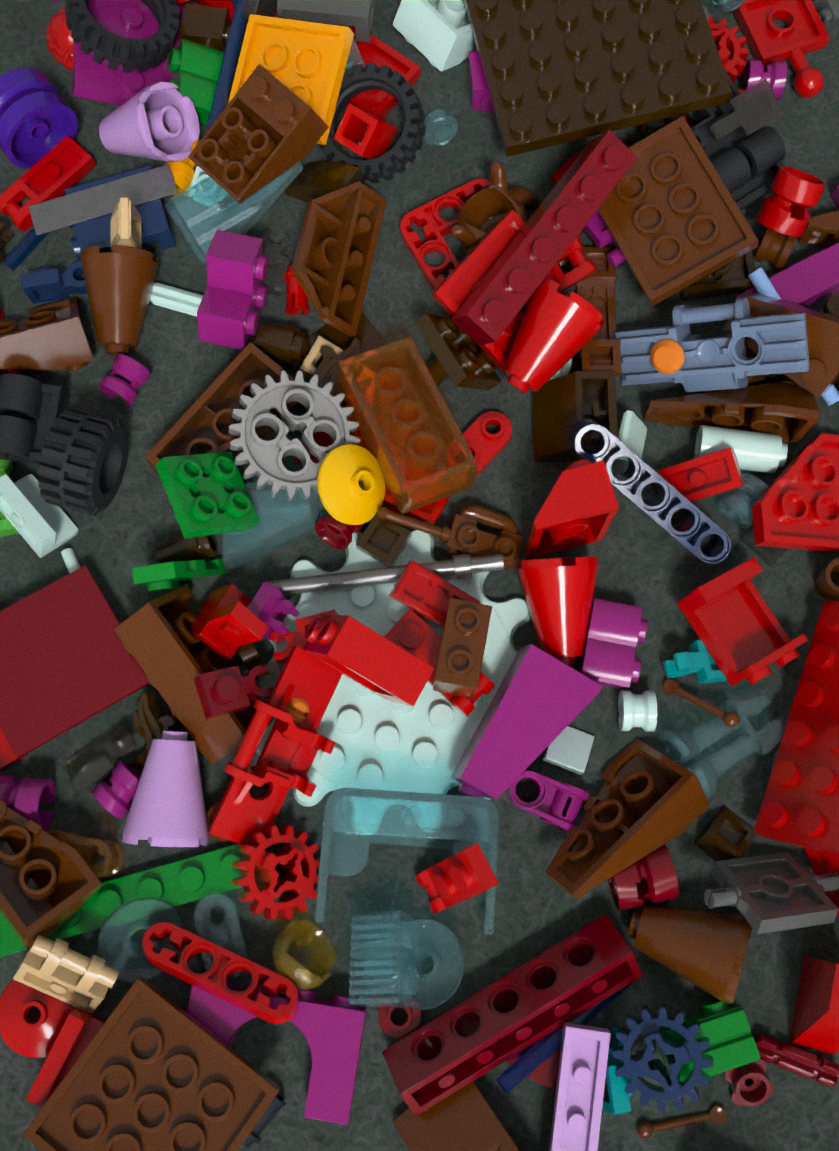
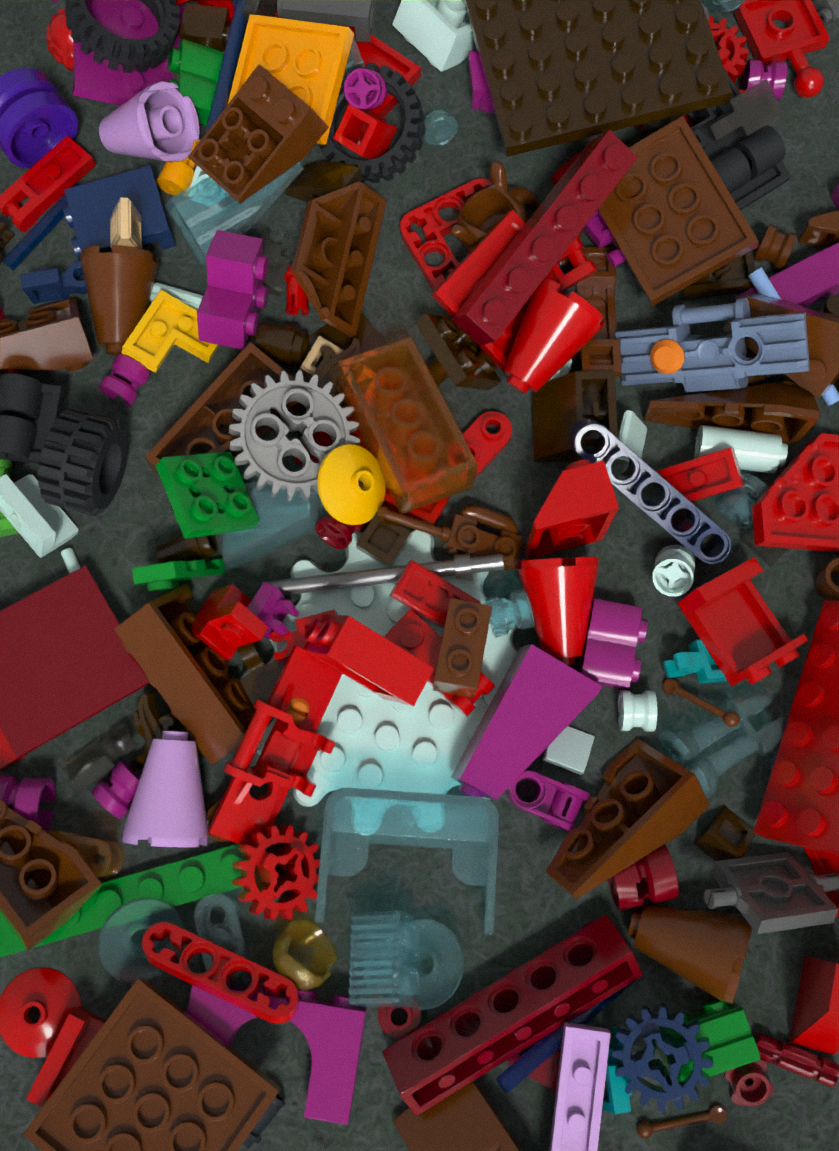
(66, 973): tan plate -> none
(101, 199): flat silver sticker -> none
(163, 326): none -> yellow plate
(228, 692): dark red plate -> none
(357, 88): none -> magenta wheel
(457, 878): red plate -> none
(511, 612): none -> clear light blue wheel
(674, 579): none -> light aqua wheel
(792, 197): red wheel -> none

